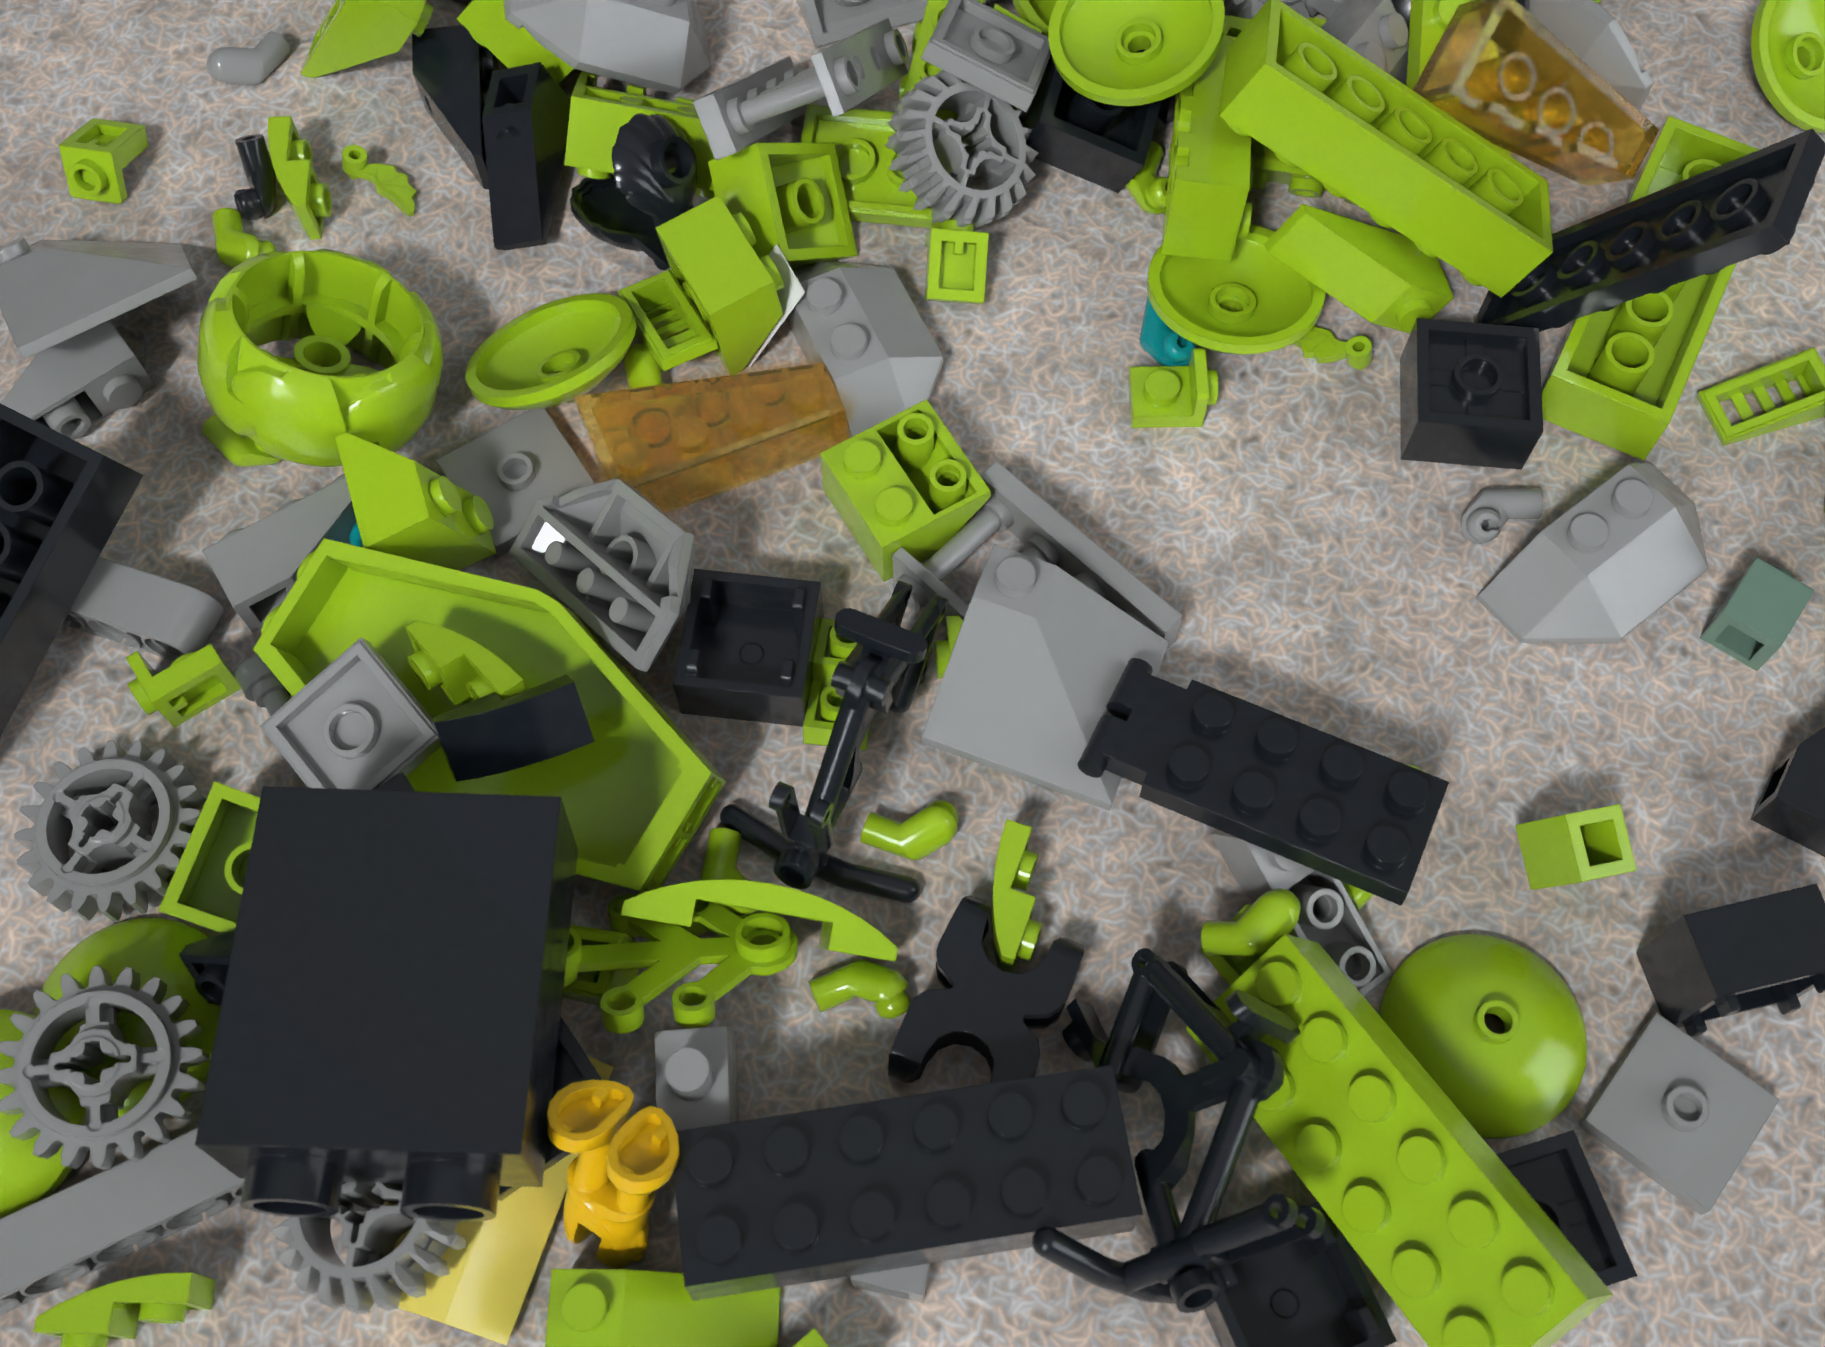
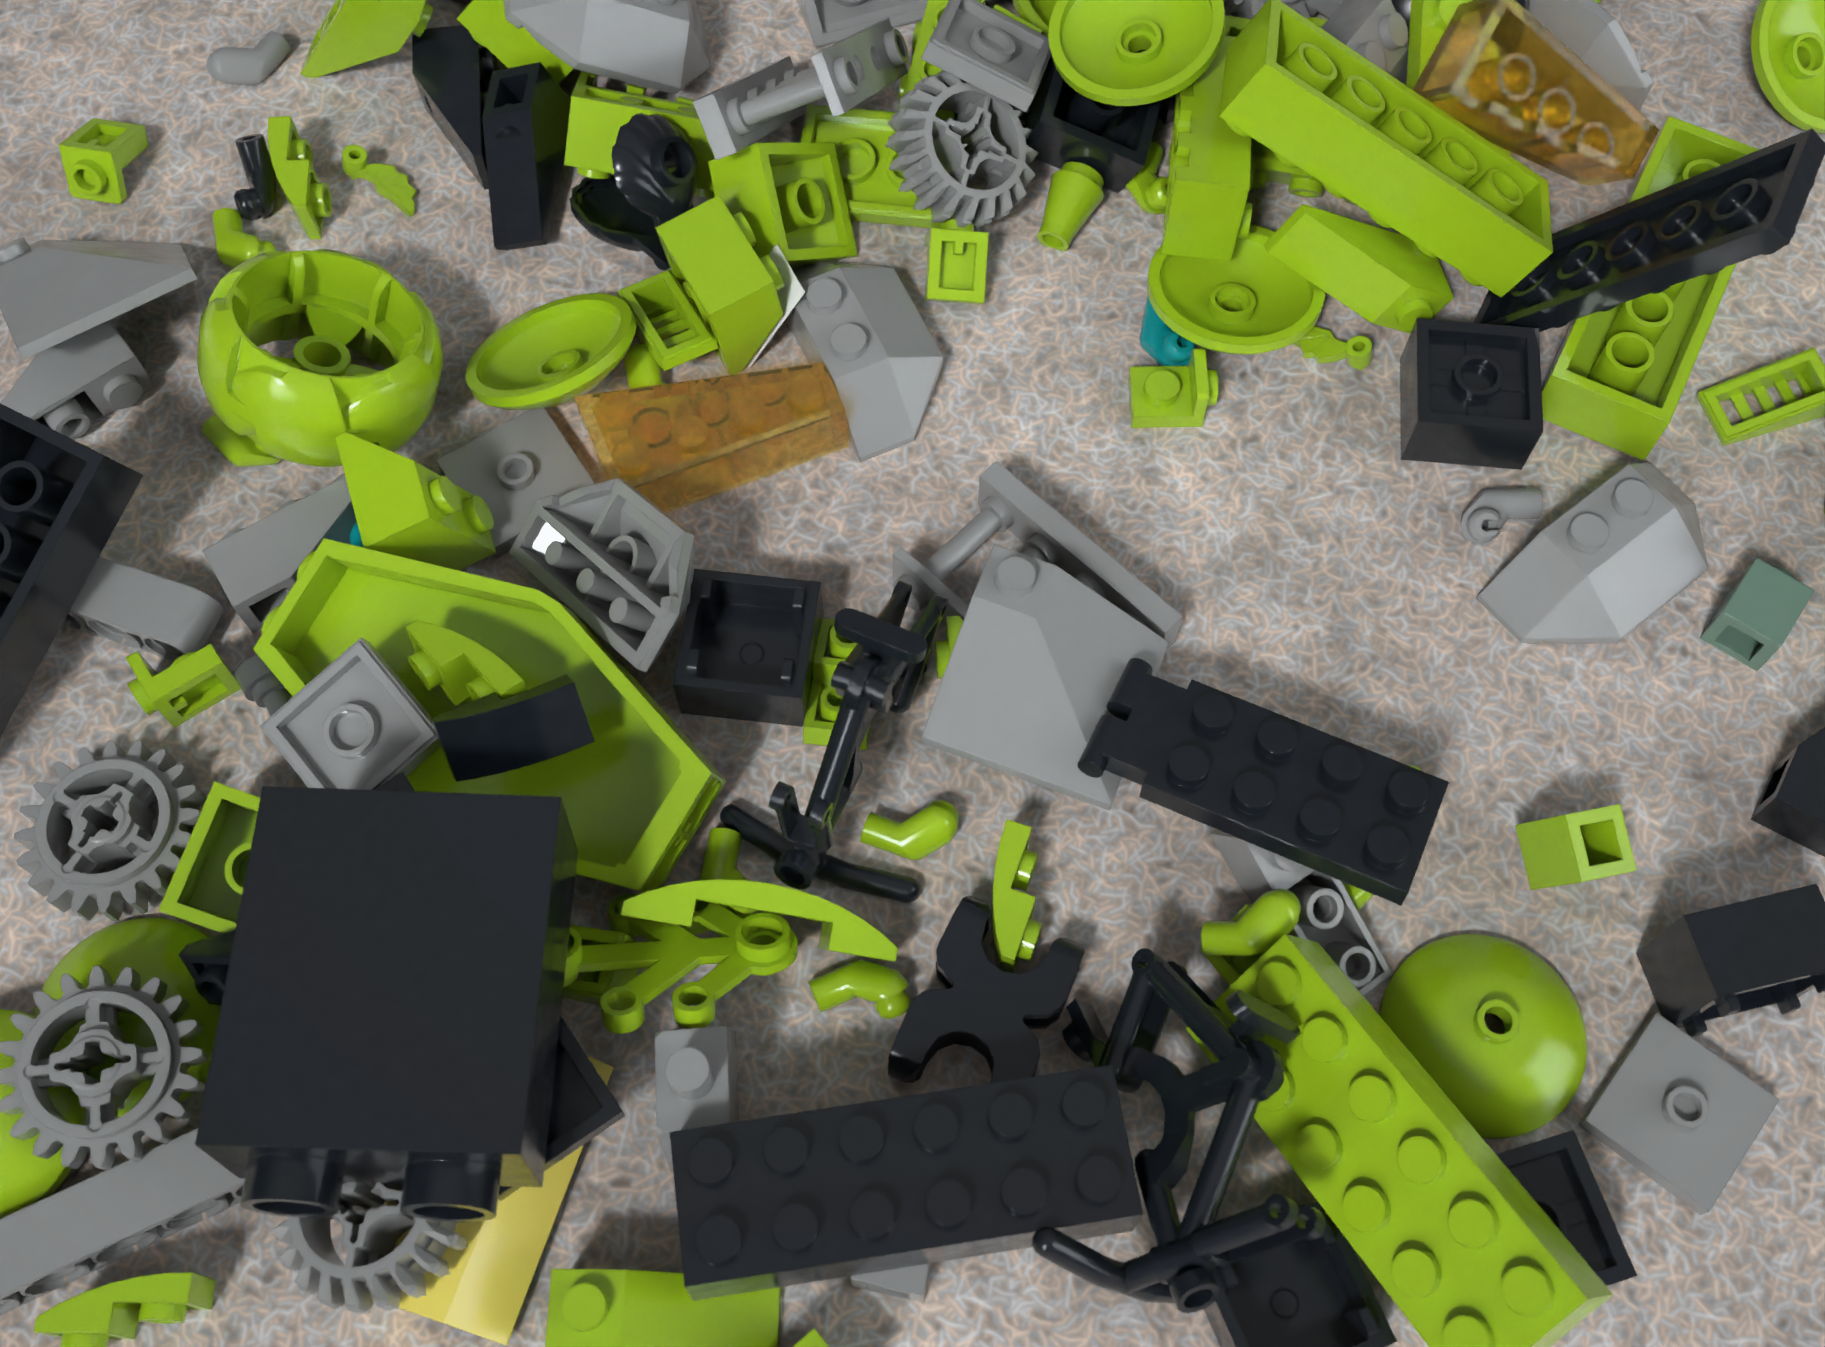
(616, 1166): yellow piece -> none
(902, 486): lime slope -> none
(1070, 202): none -> lime cone

